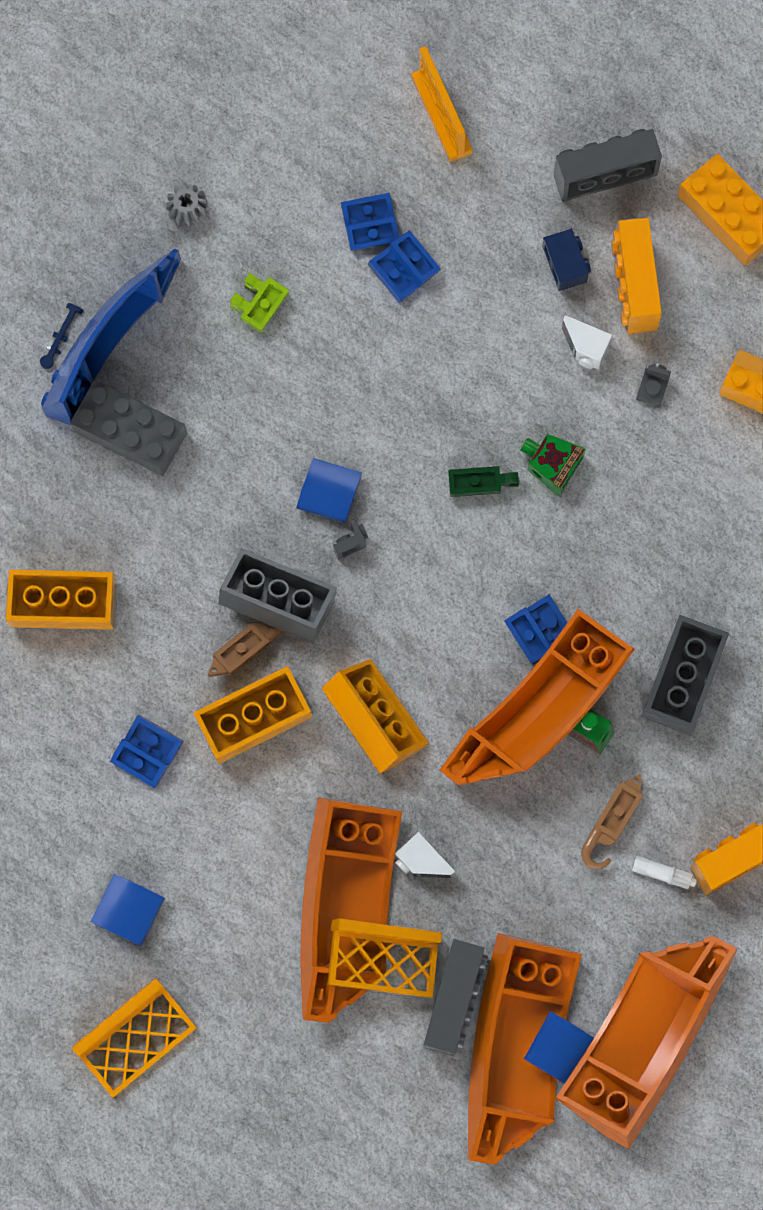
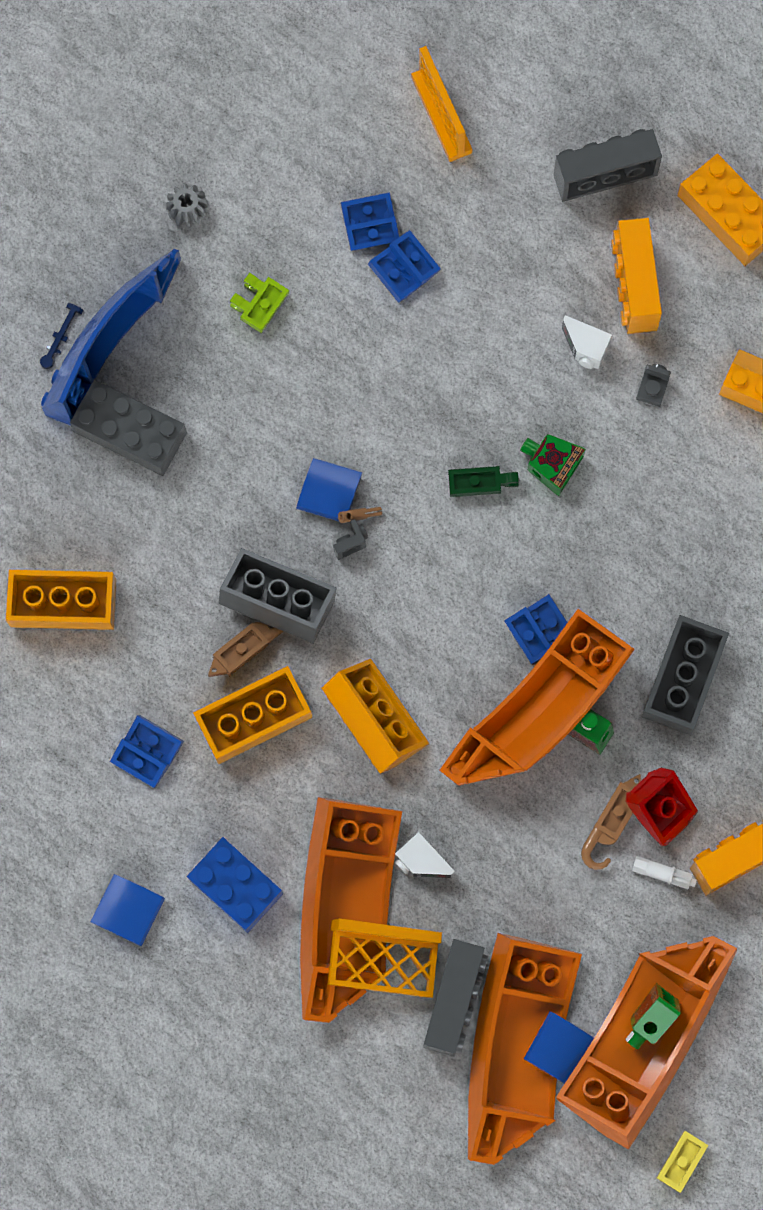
(117, 1020): light orange fence -> none
(235, 885): none -> blue brick
(358, 514): none -> medium nougat piece
(565, 259): dark blue brick -> none
(659, 1009): none -> torso
(662, 805): none -> red slope
(682, 1161): none -> light yellow plate

